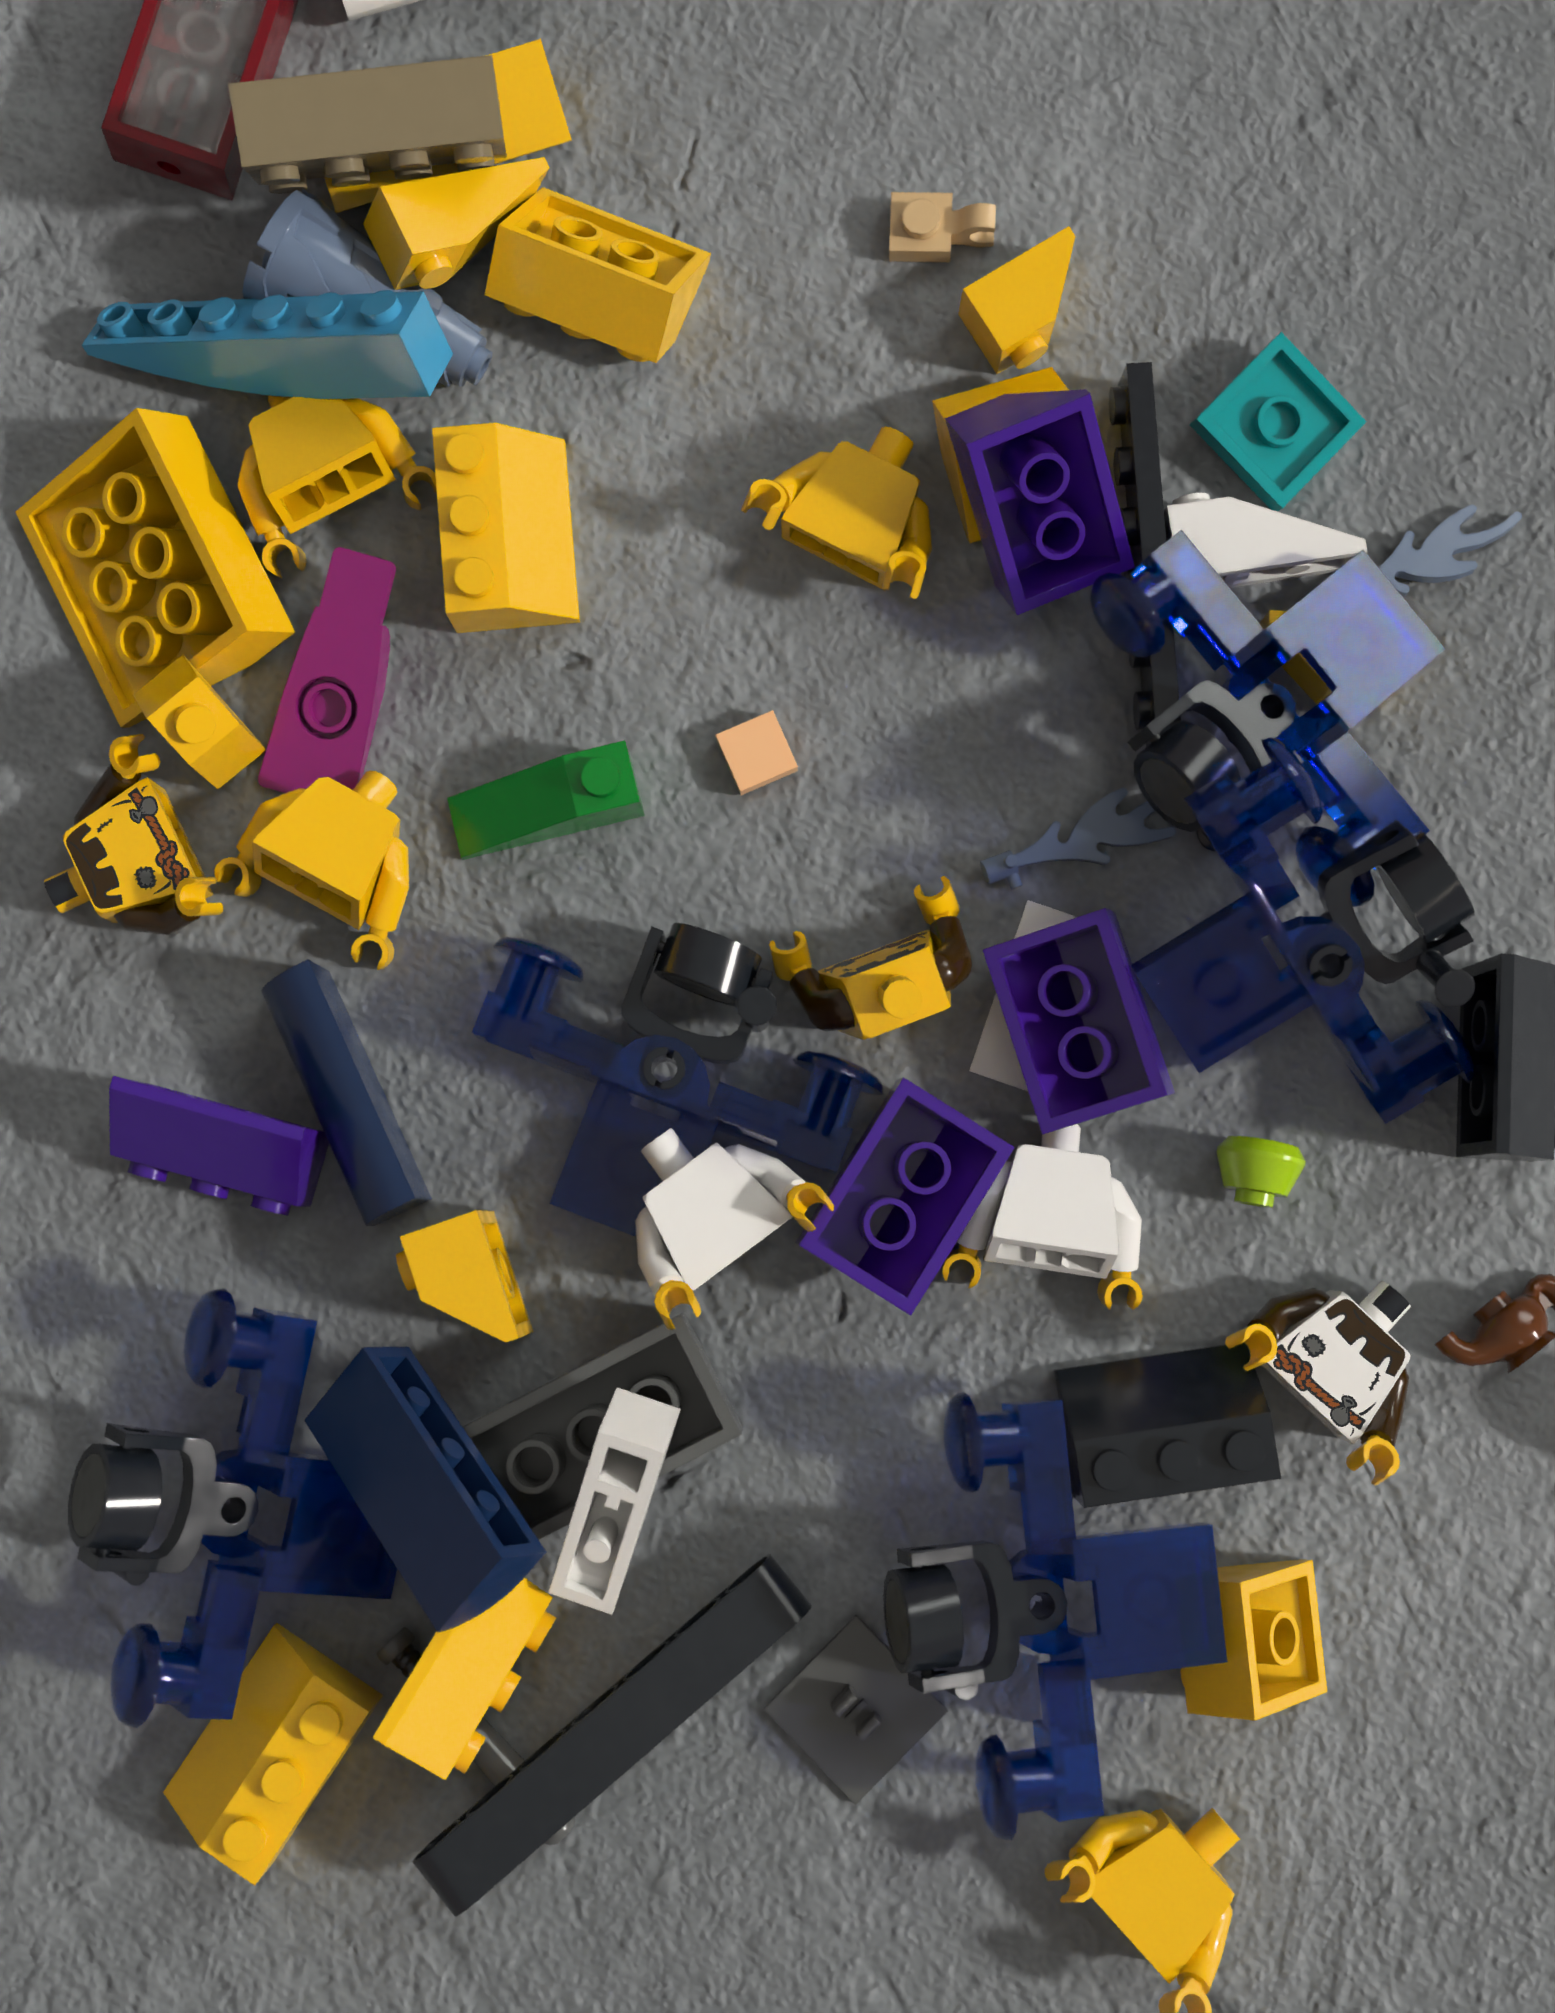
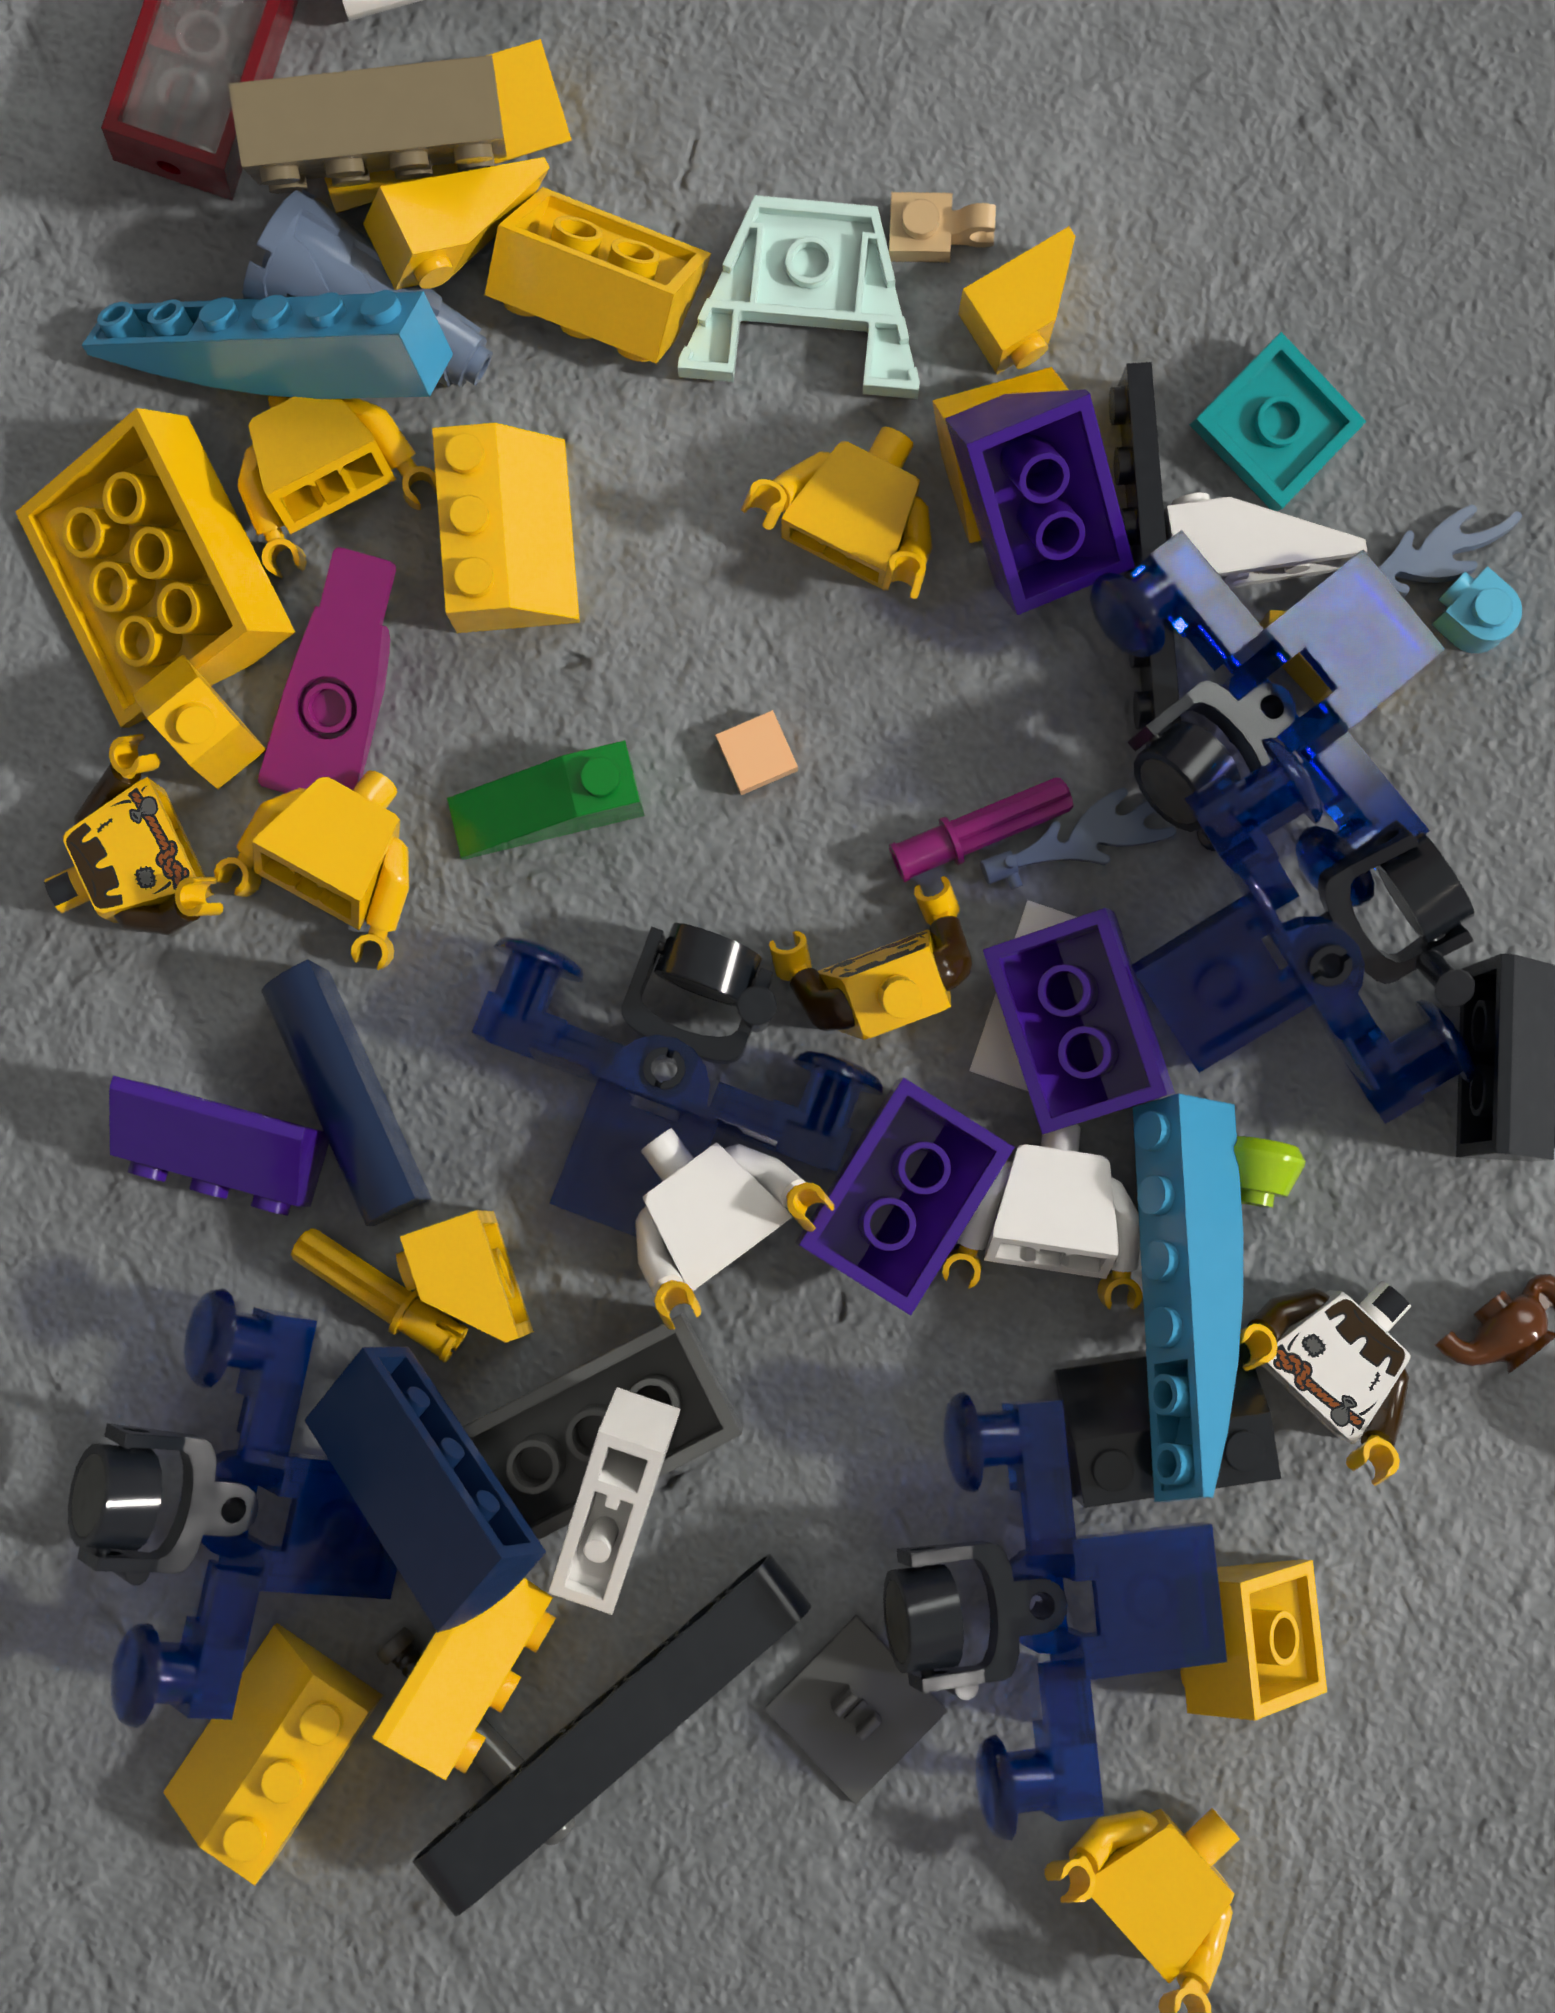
(379, 1294): none -> yellow axle
(810, 269): none -> light aqua wing
(980, 828): none -> magenta axle
(1189, 1285): none -> dark azure slope
(1479, 612): none -> medium azure plate

